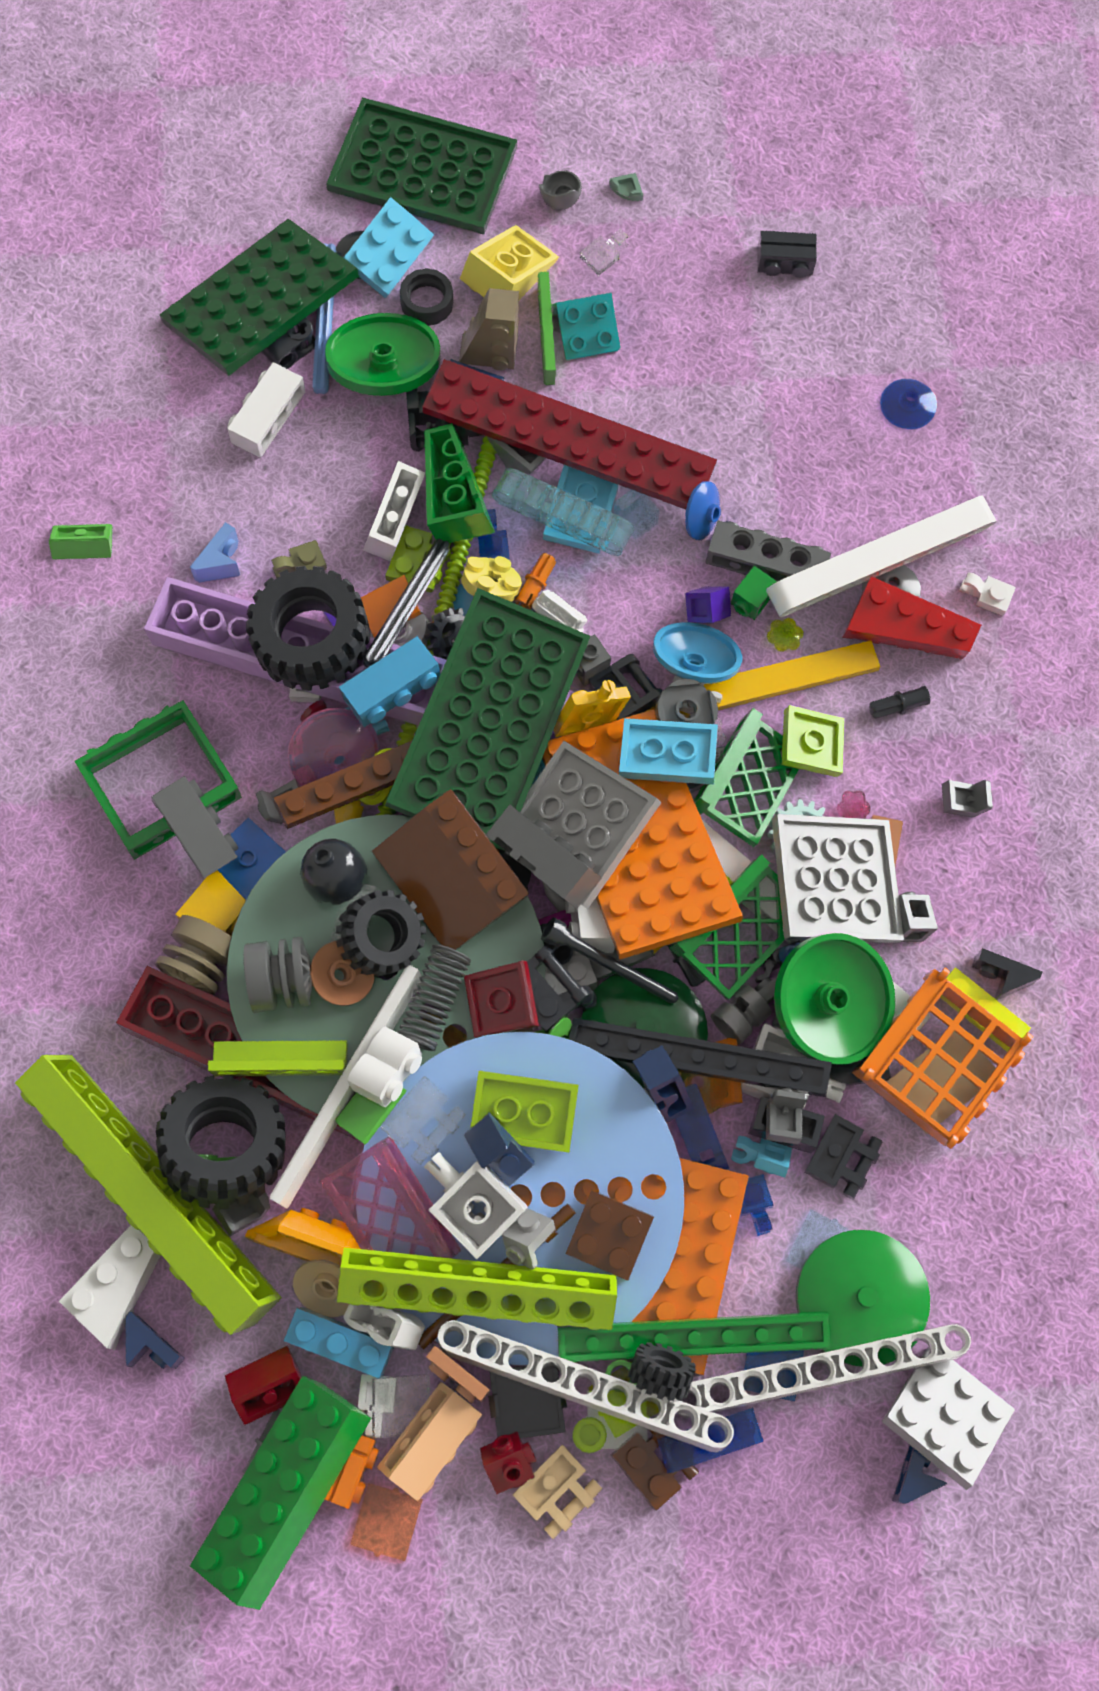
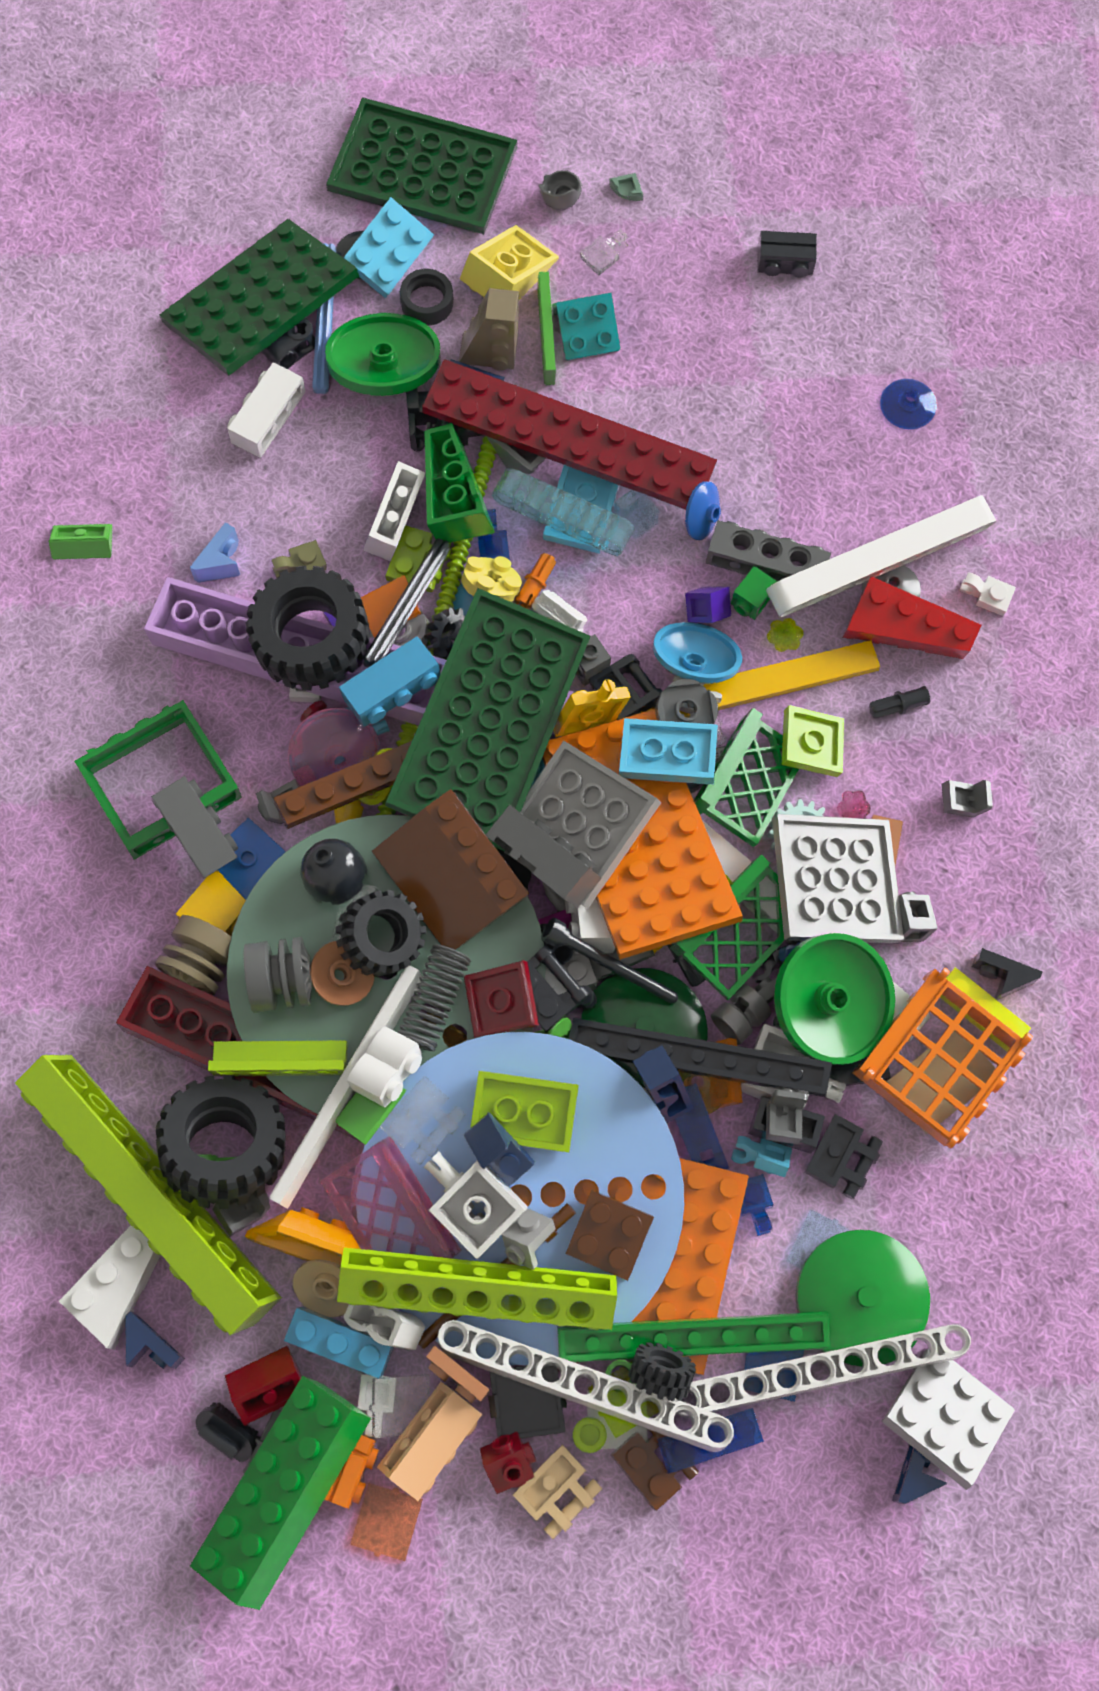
(226, 1432): none -> black piece

